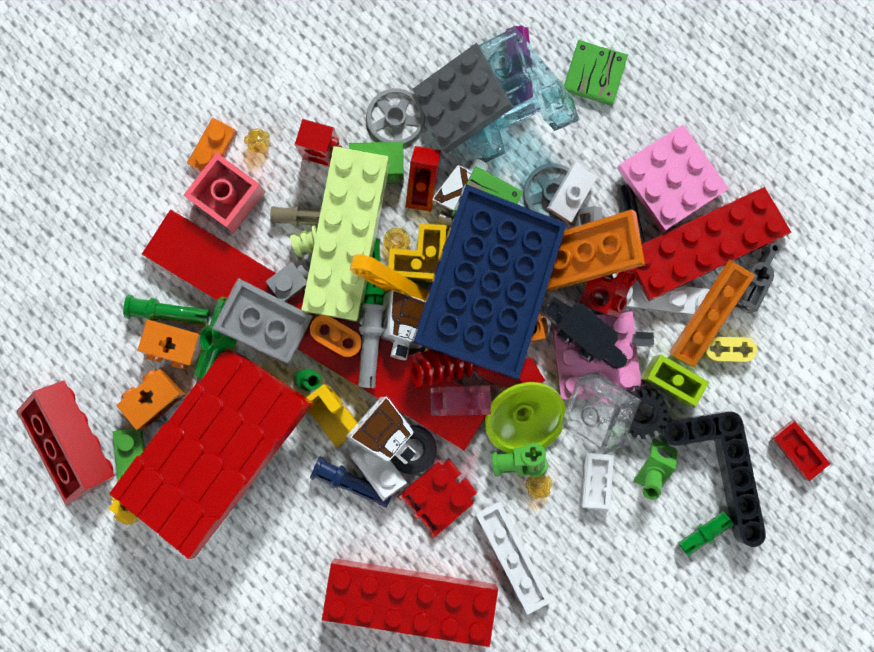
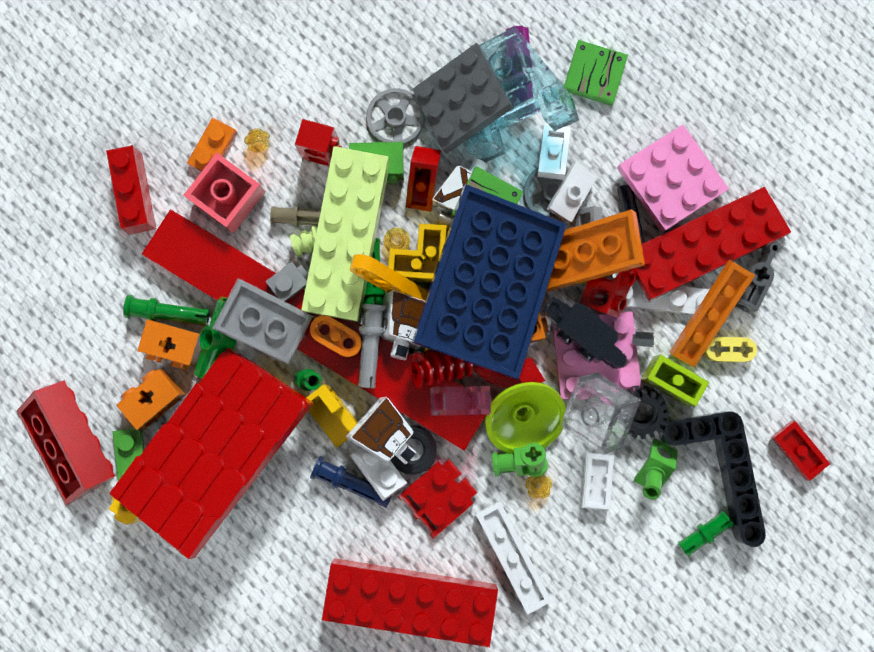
(131, 190): none -> red brick
(553, 153): none -> plate

